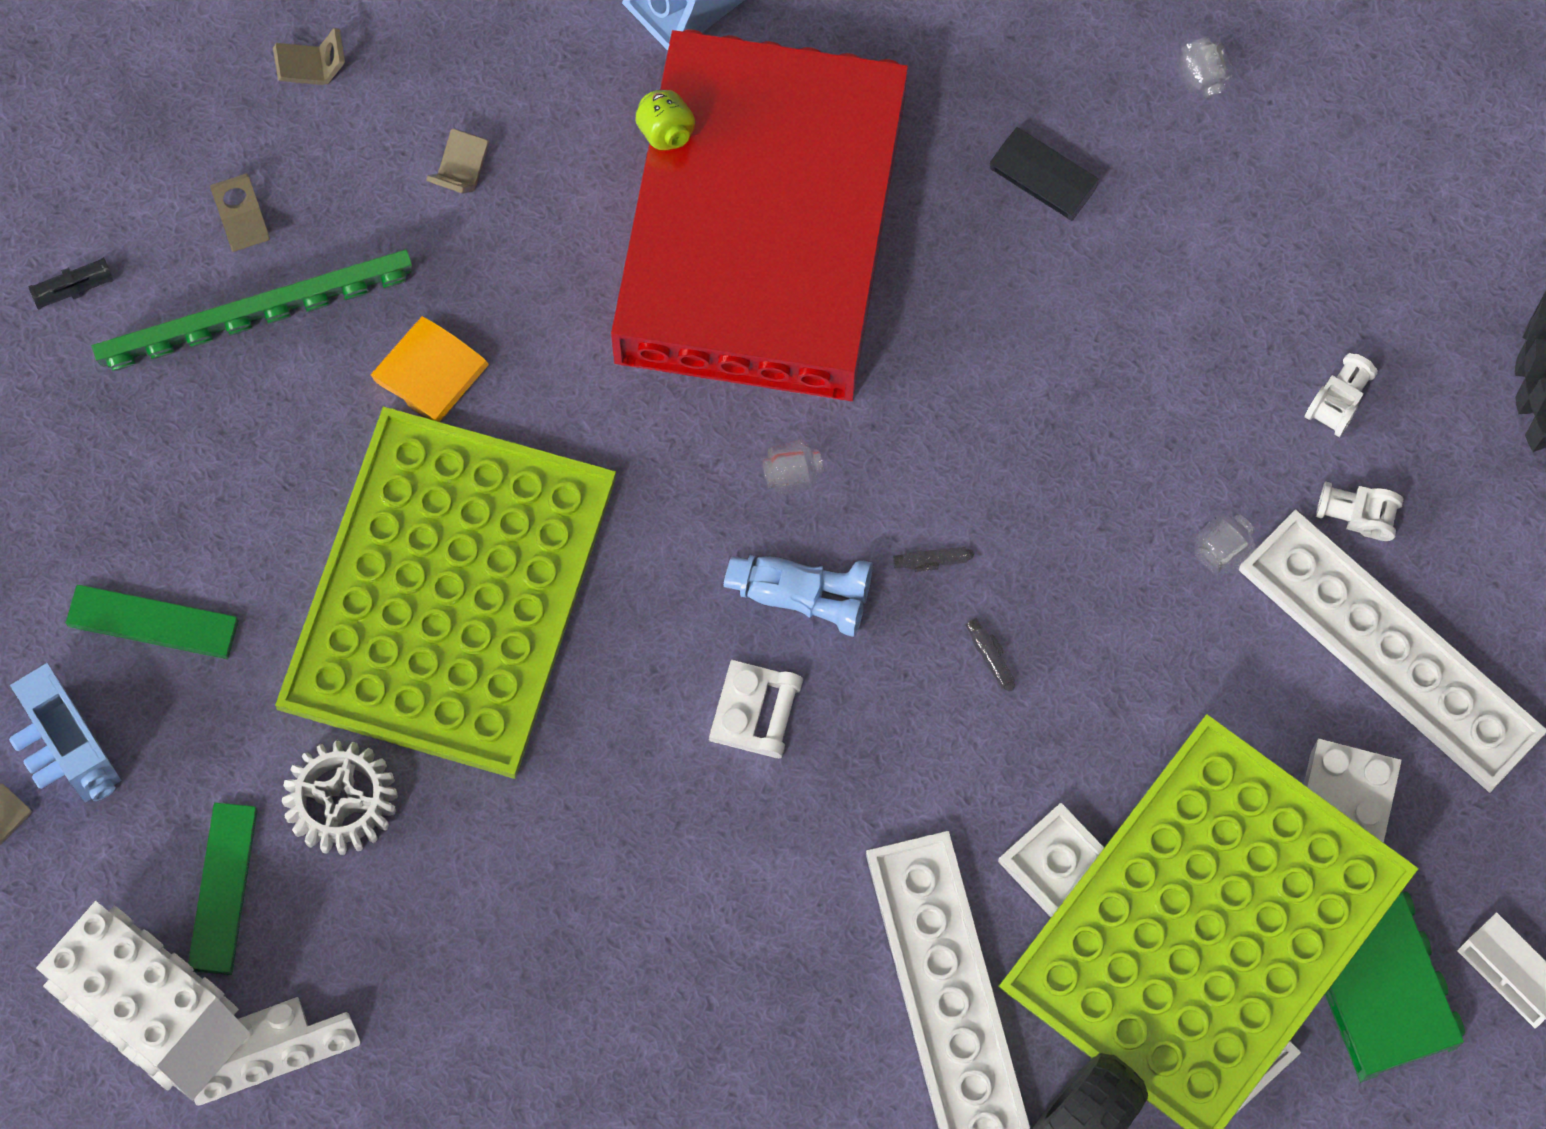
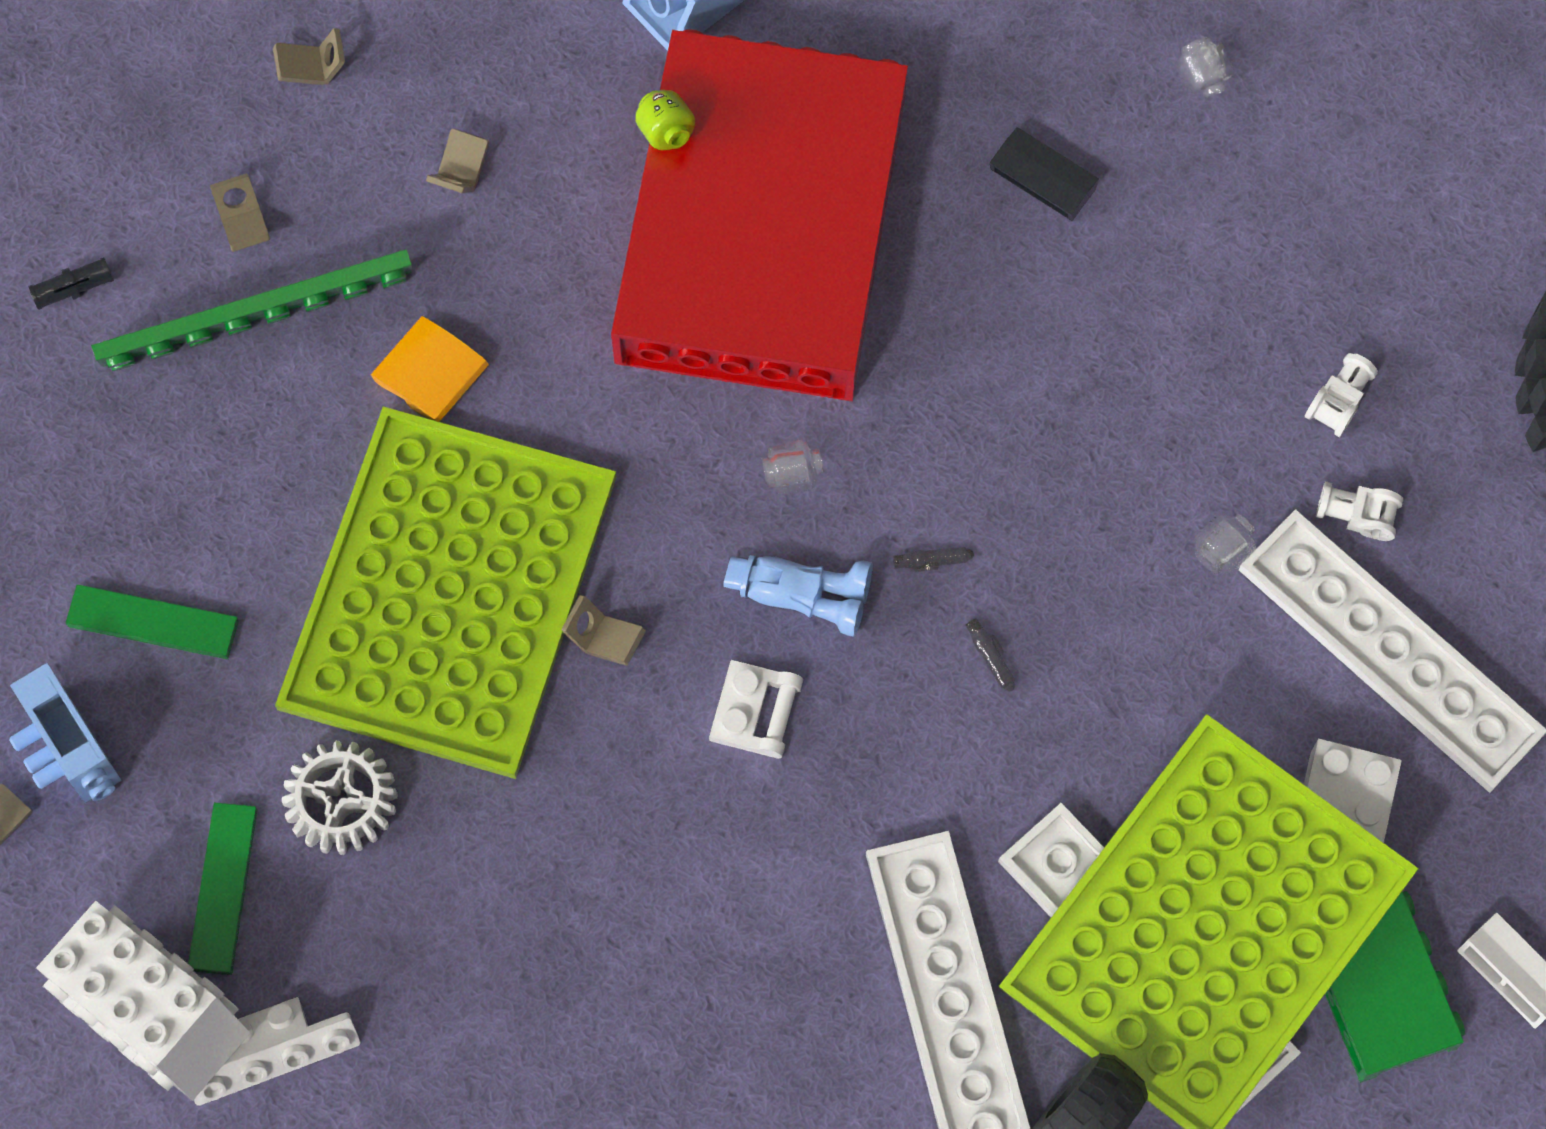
(605, 635): none -> dark tan bracket

